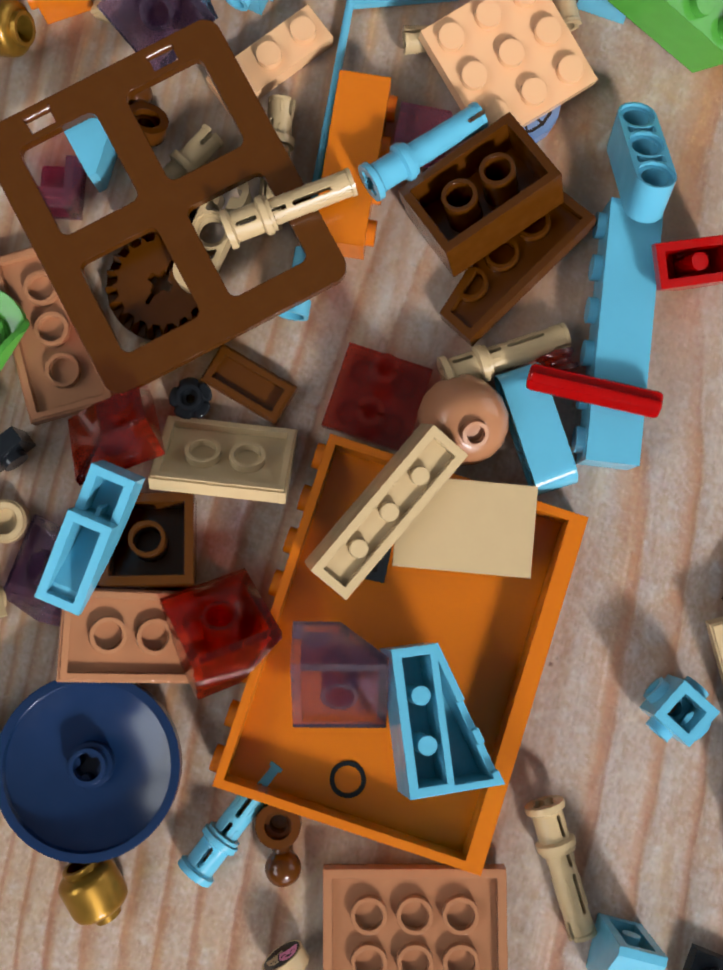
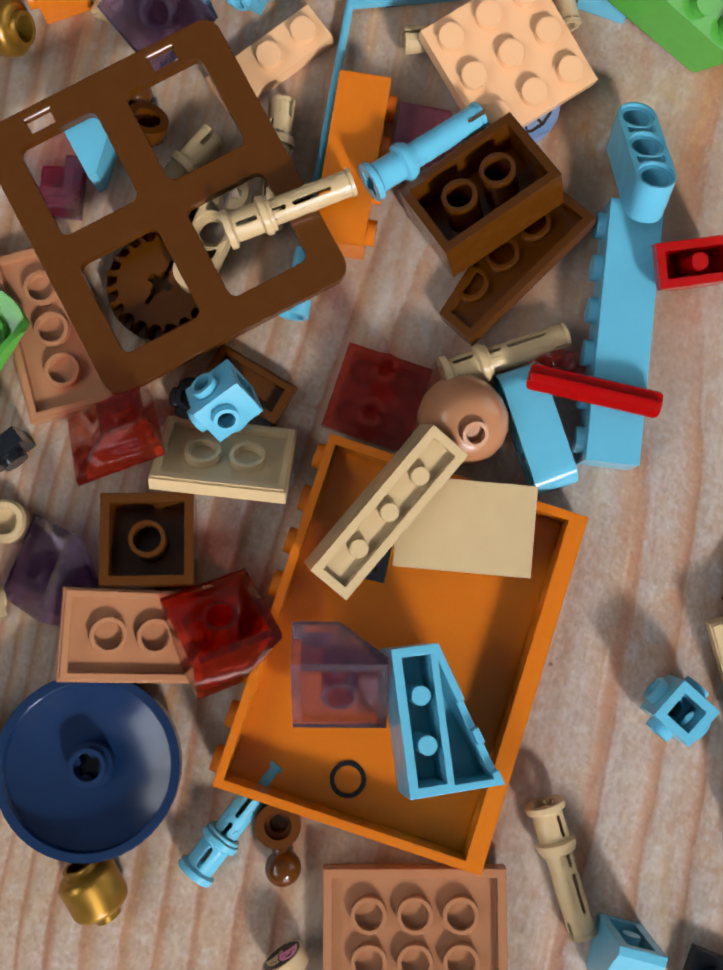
(89, 536): medium azure slope -> none
(222, 401): none -> medium azure brick

